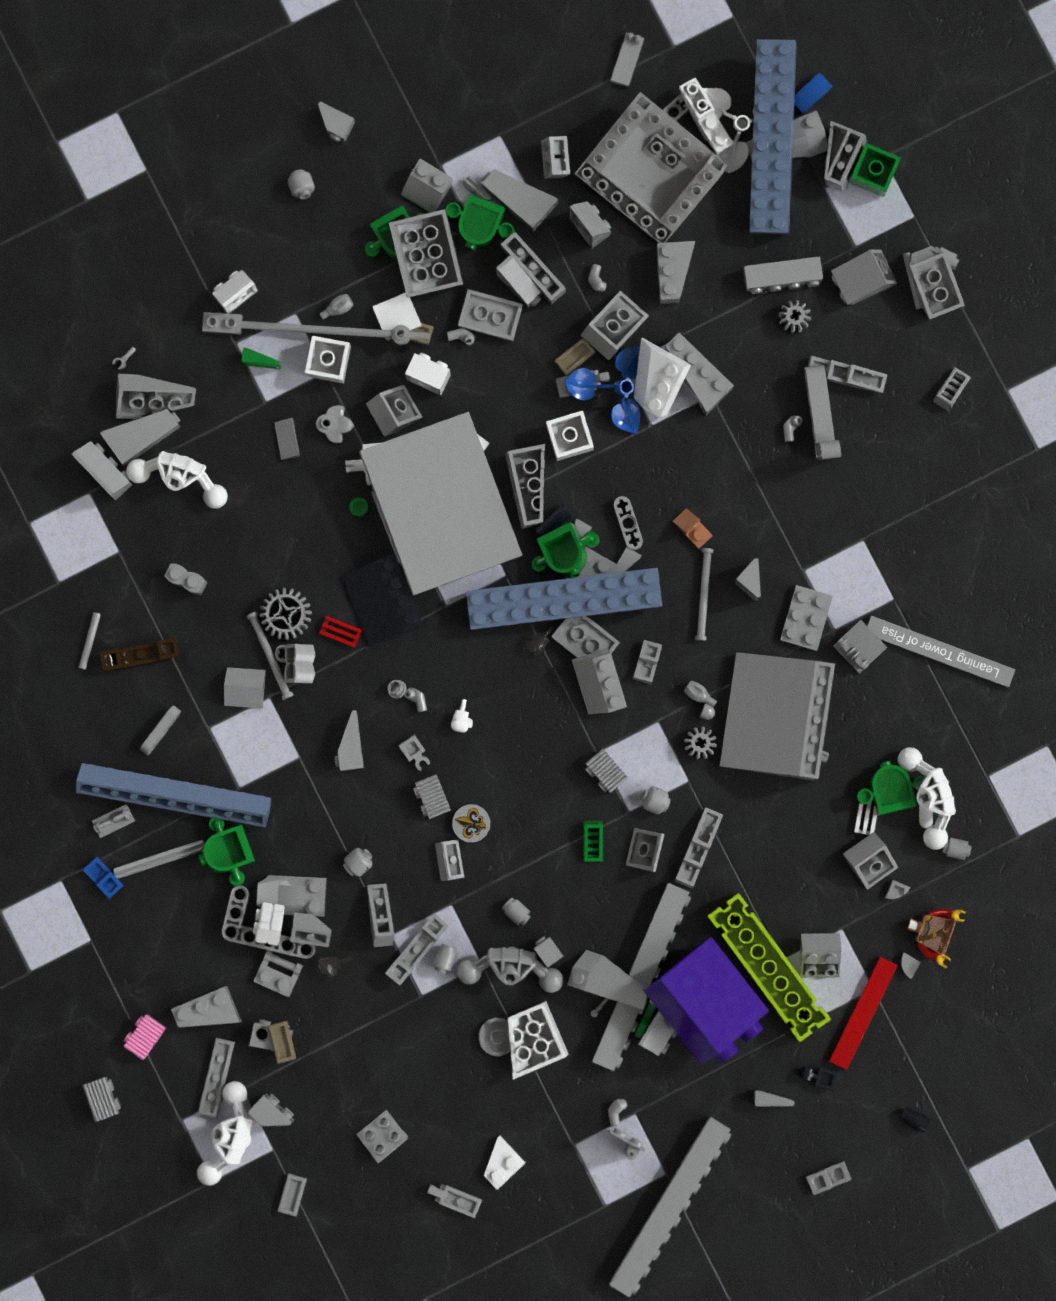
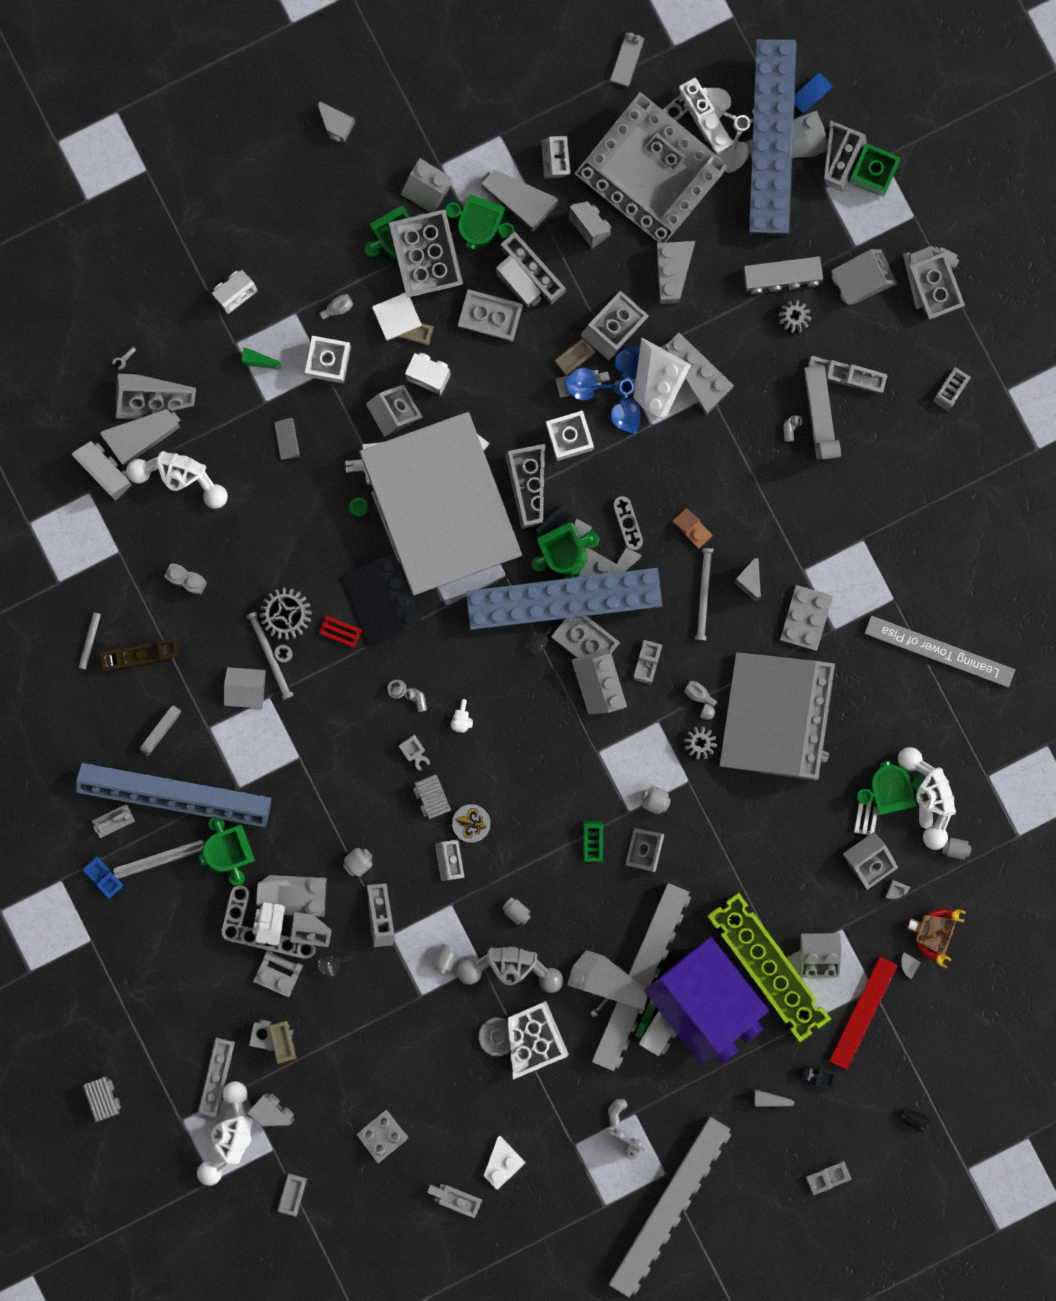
(144, 1037): bright pink brick -> none
(208, 1010): light grey wedge -> none
(233, 324): light grey bar -> none
(299, 663): light grey brick -> none
(301, 184): light grey head -> none
(337, 423): light grey plate -> none
(350, 748): light grey slope -> none
(417, 949): light grey slope -> none
(462, 334): light grey arm -> none
(475, 187): light grey piece -> none
(547, 951): light grey brick -> none
(594, 279): light grey arm -> none
(606, 771): light grey brick -> none
(698, 847): light grey slope -> none
(860, 646): light grey hinge -> none

